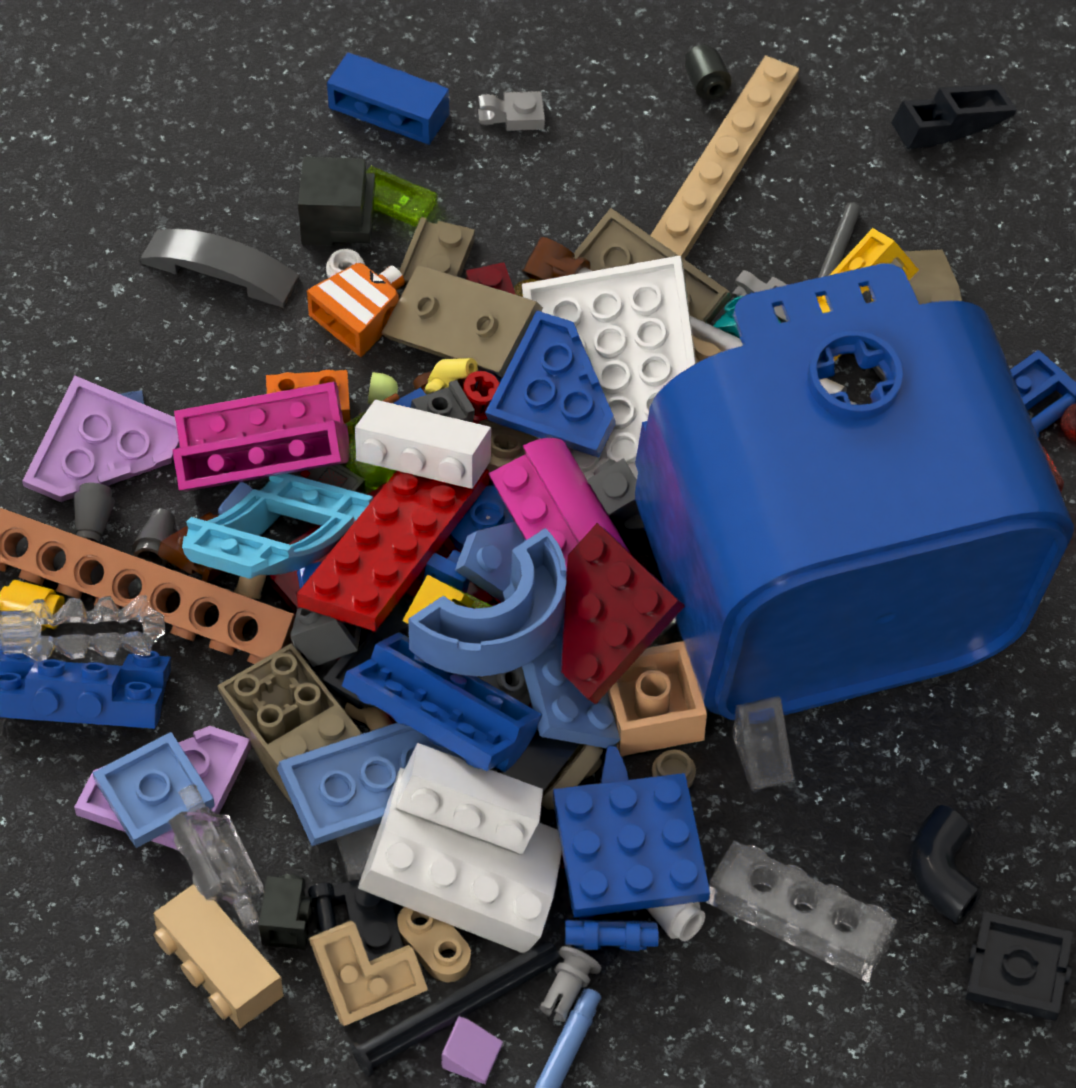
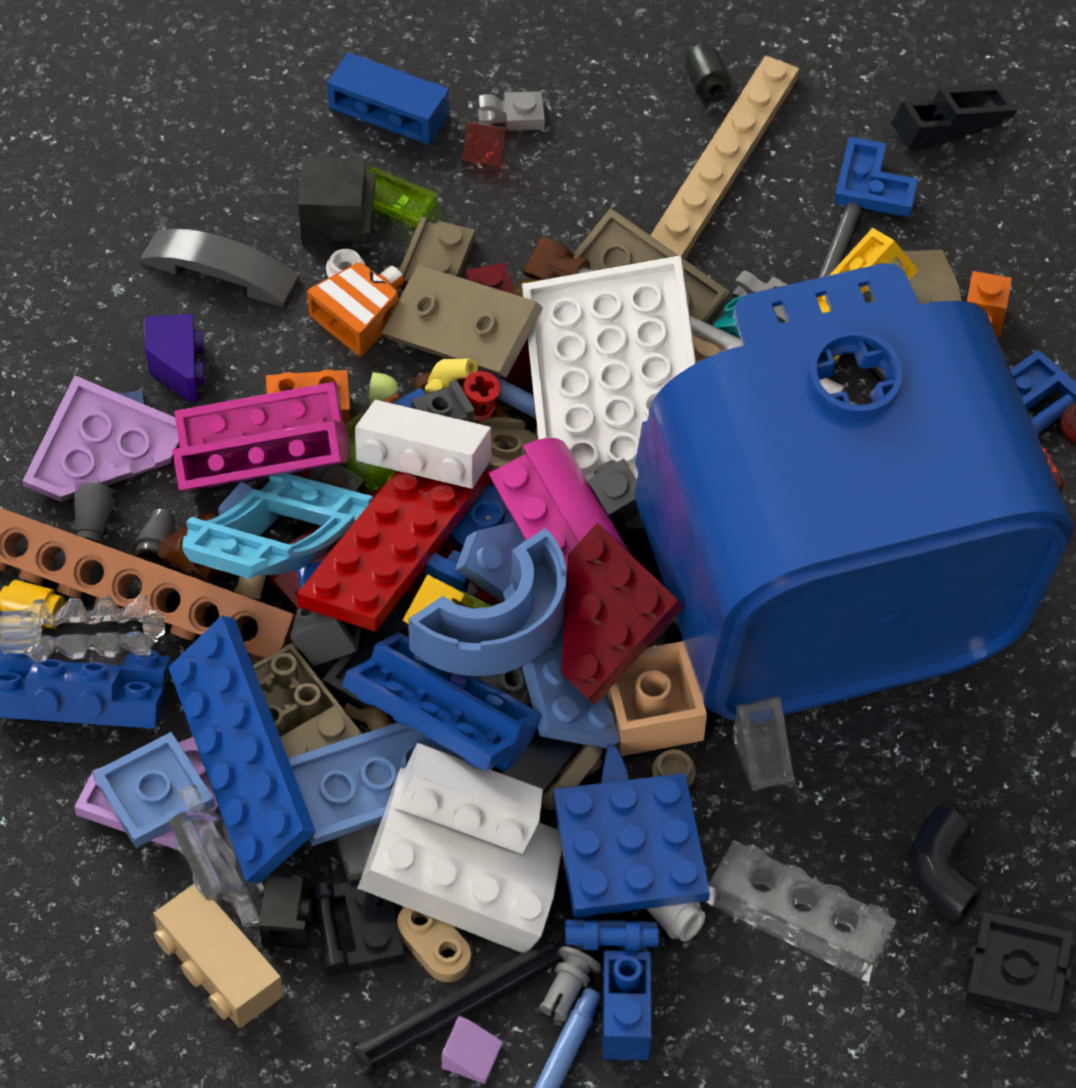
(173, 352): none -> dark purple slope
(241, 750): none -> blue plate
(362, 985): tan plate -> none
(484, 143): none -> clear red plate
(553, 389): blue plate -> none
(627, 1005): none -> blue slope
(868, 186): none -> blue plate
(992, 295): none -> orange brick

